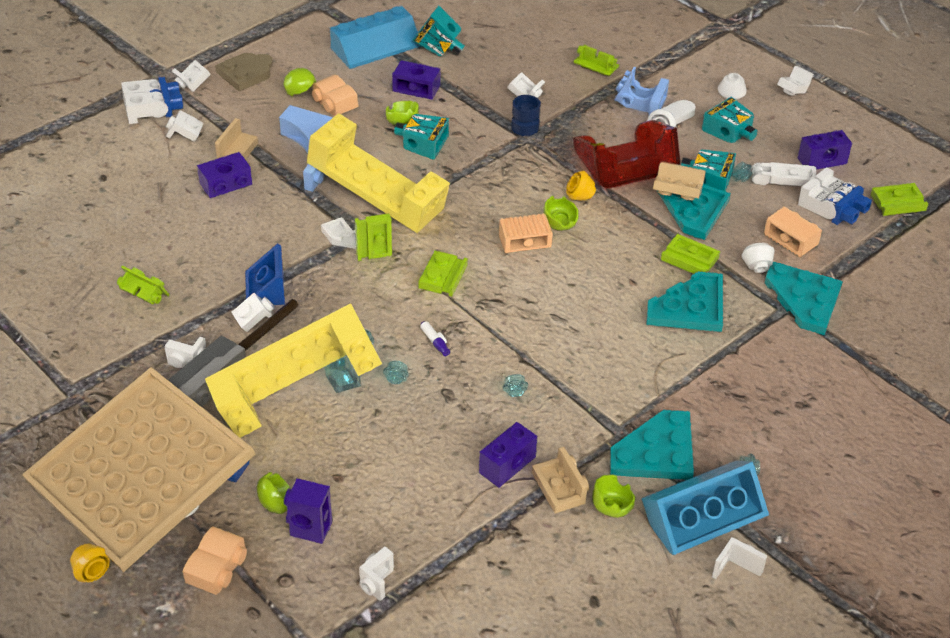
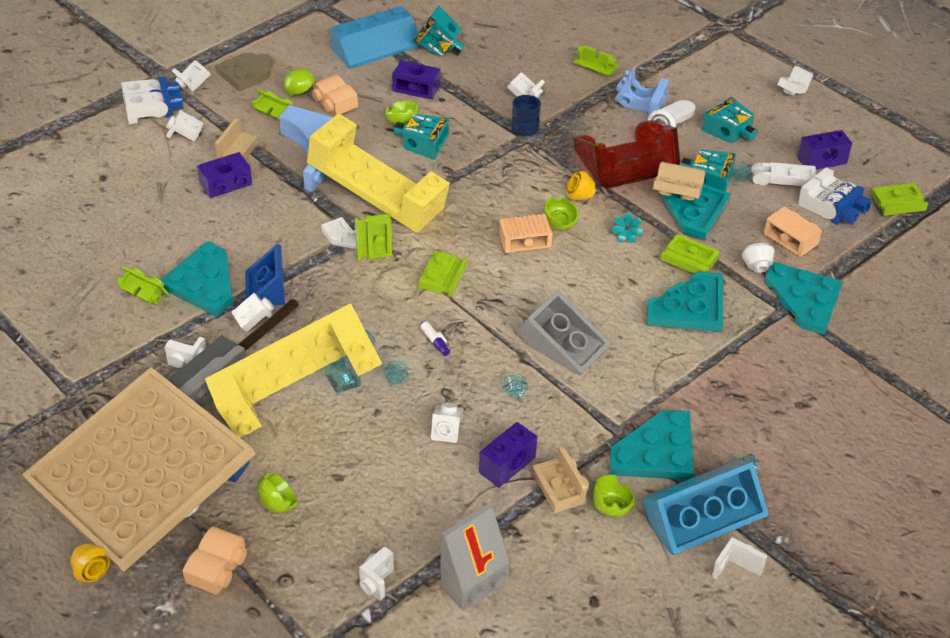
(202, 279): none -> teal plate
(269, 101): none -> lime hinge
(308, 510): dark purple brick -> none
(446, 422): none -> white bracket
(473, 558): none -> light grey slope
(563, 334): none -> light grey slope
(627, 232): none -> teal plant
(732, 86): white cone -> none

